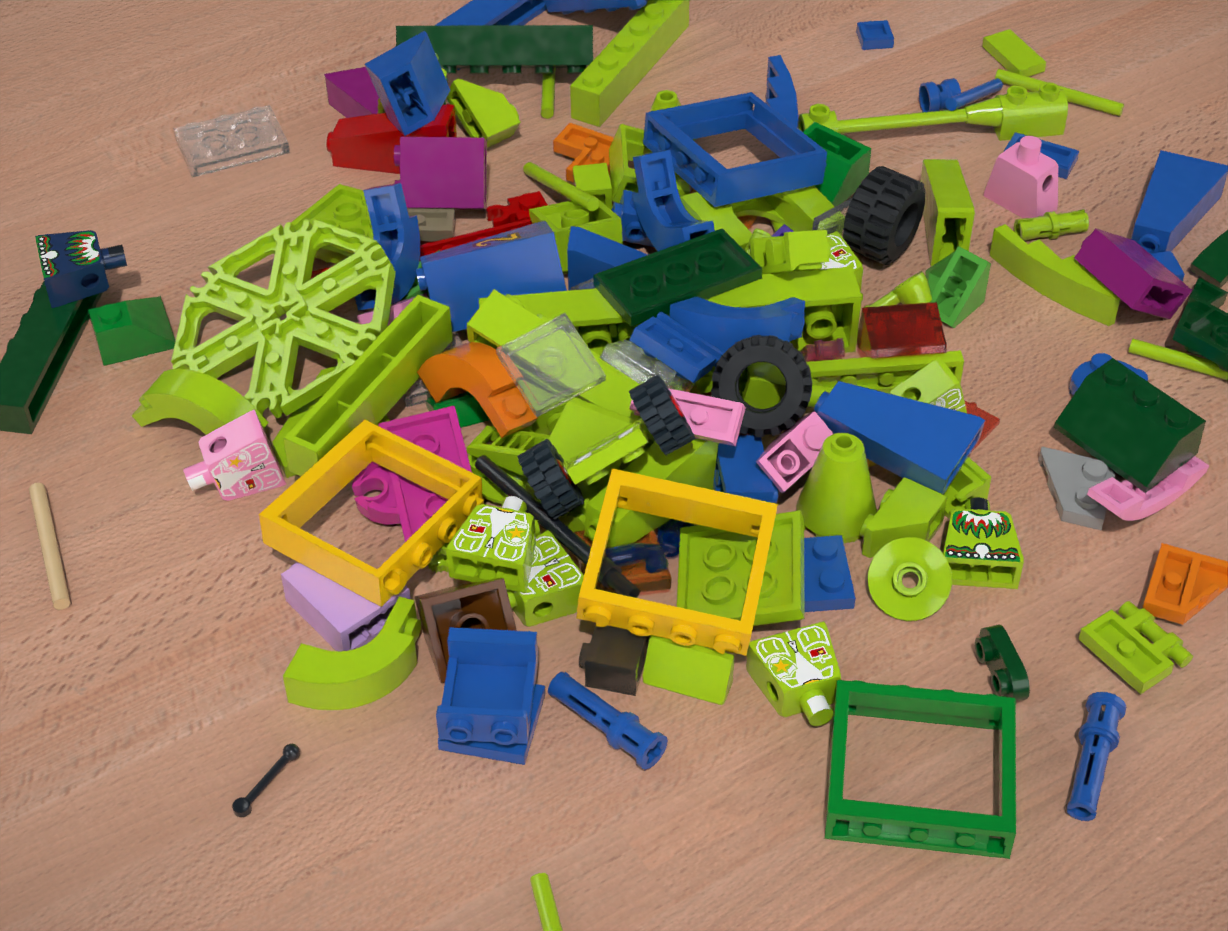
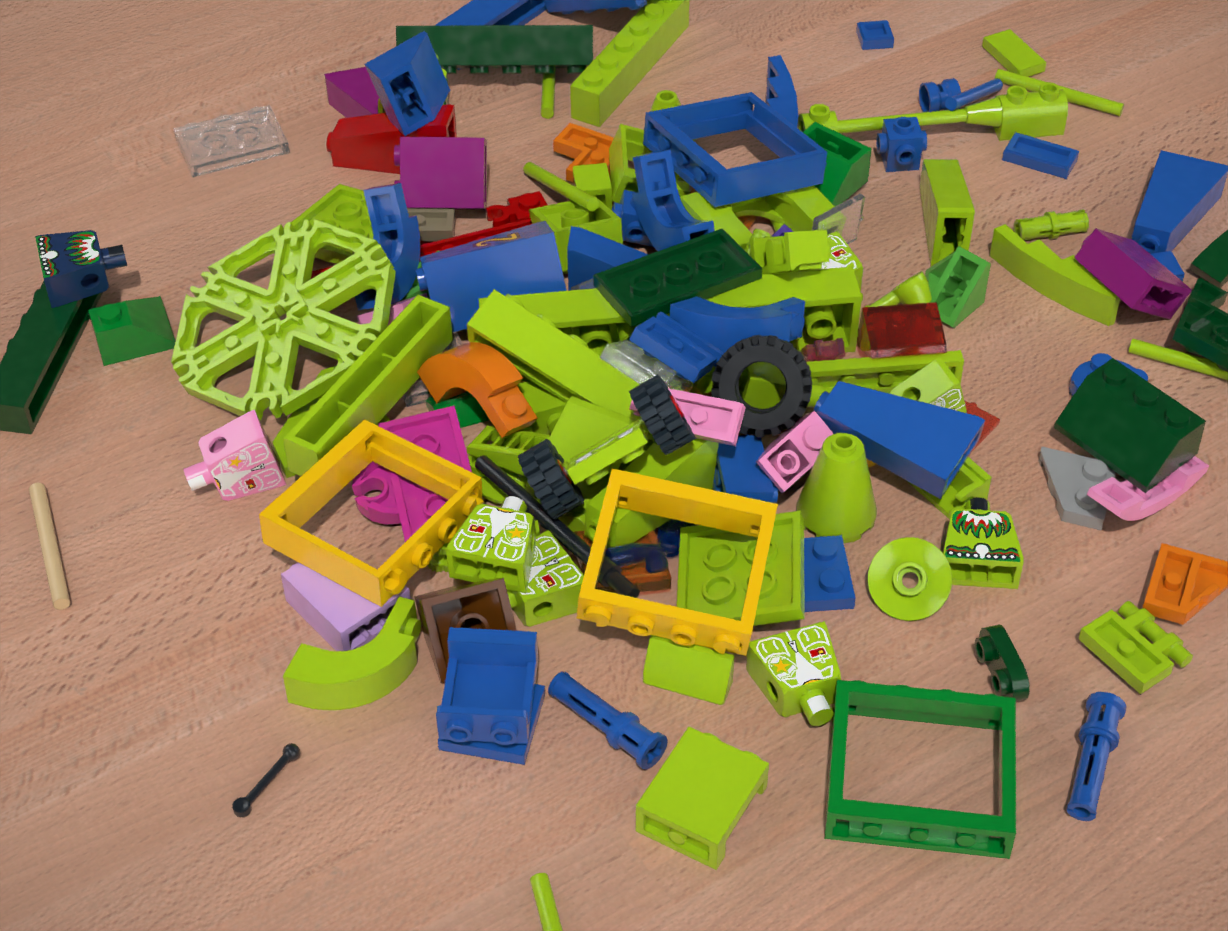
(194, 399): lime arch -> none
(483, 111): lime slope -> none
(550, 364): clear plate -> none
(614, 660): clear smoke slope -> none
(700, 796): none -> lime panel
(884, 215): black tyre -> none
(901, 144): none -> blue brick
(903, 513): lime slope -> none
(1024, 180): bright pink torso -> none

